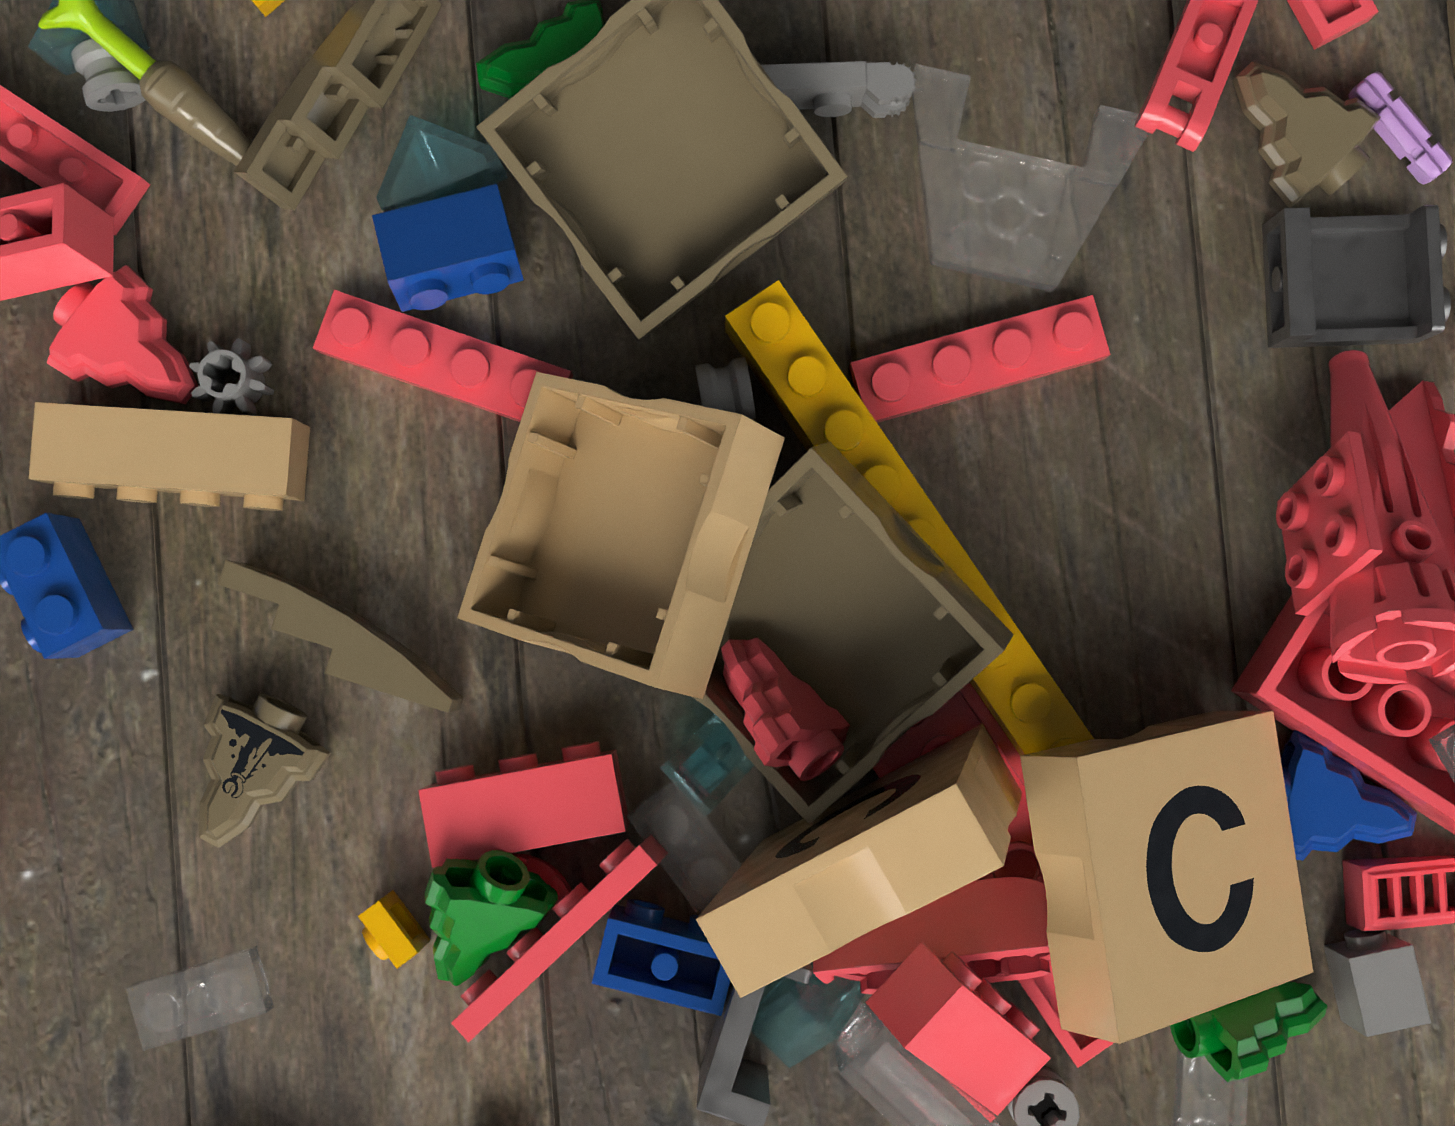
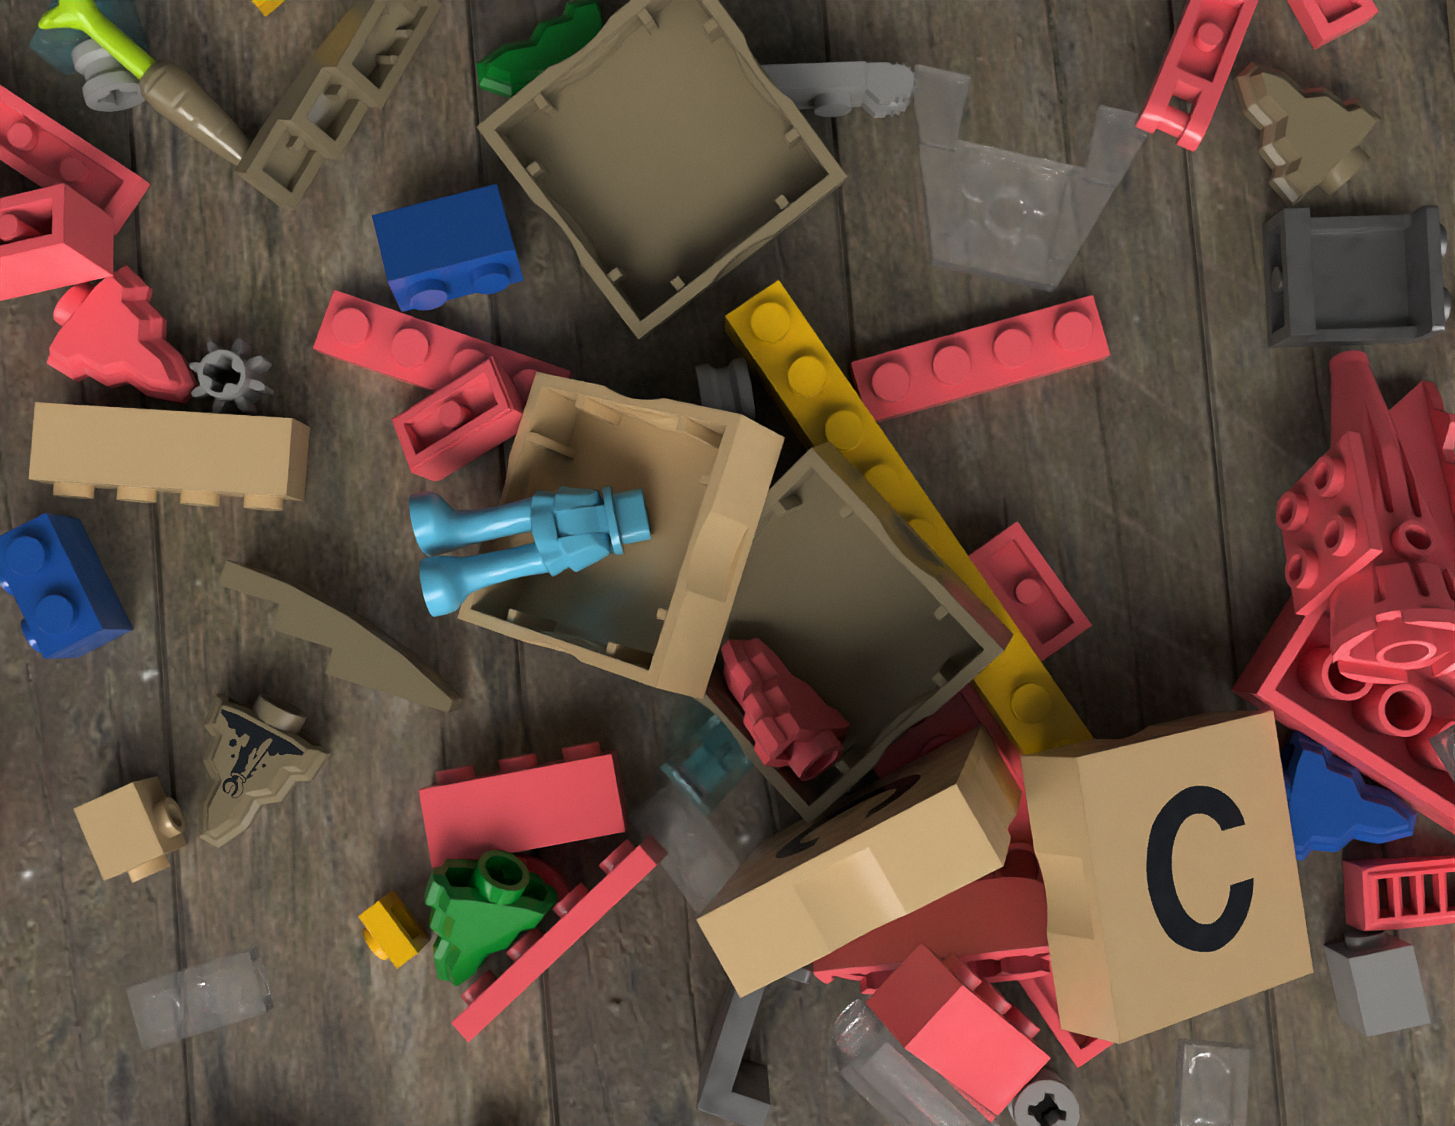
(132, 829): none -> tan brick
(436, 164): clear light blue slope -> none
(460, 421): none -> coral slope
(567, 527): none -> medium azure piece
(660, 958): blue brick -> none
(805, 1017): clear light blue slope -> none
(1029, 591): none -> coral plate
(1250, 1031): green rock -> none
(1402, 129): lavender axle -> none

